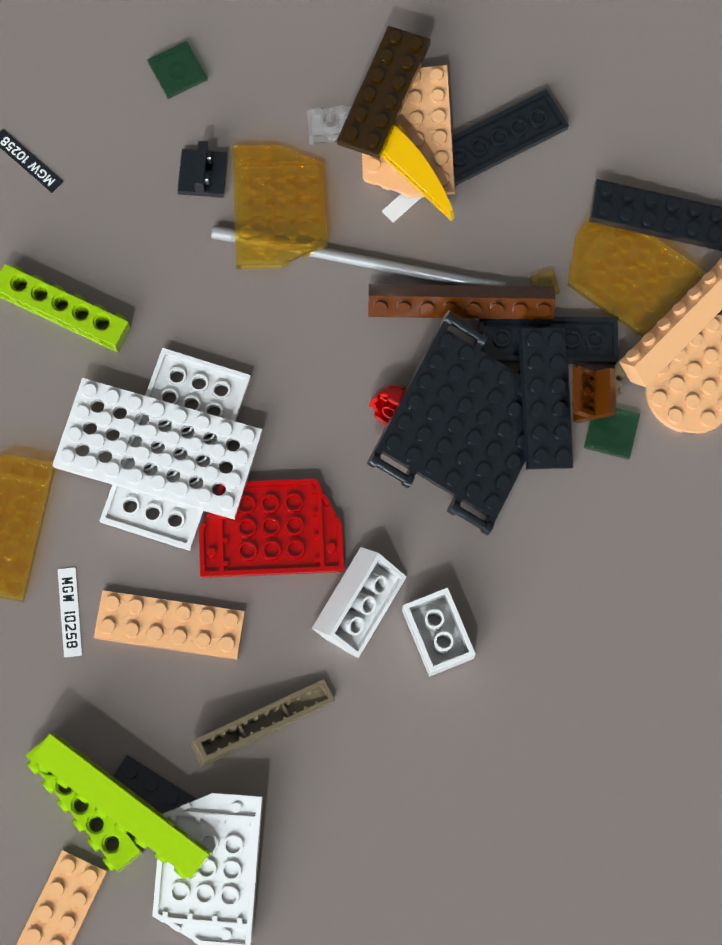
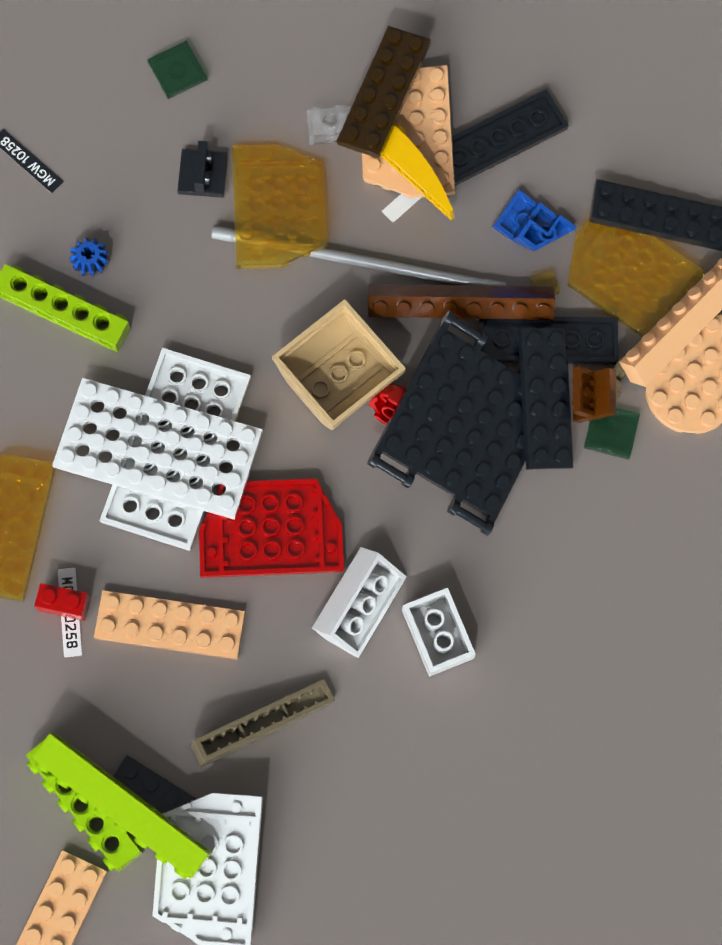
(62, 602): none -> red brick
(92, 248): none -> blue gear
(337, 365): none -> tan container
(531, 223): none -> blue slope

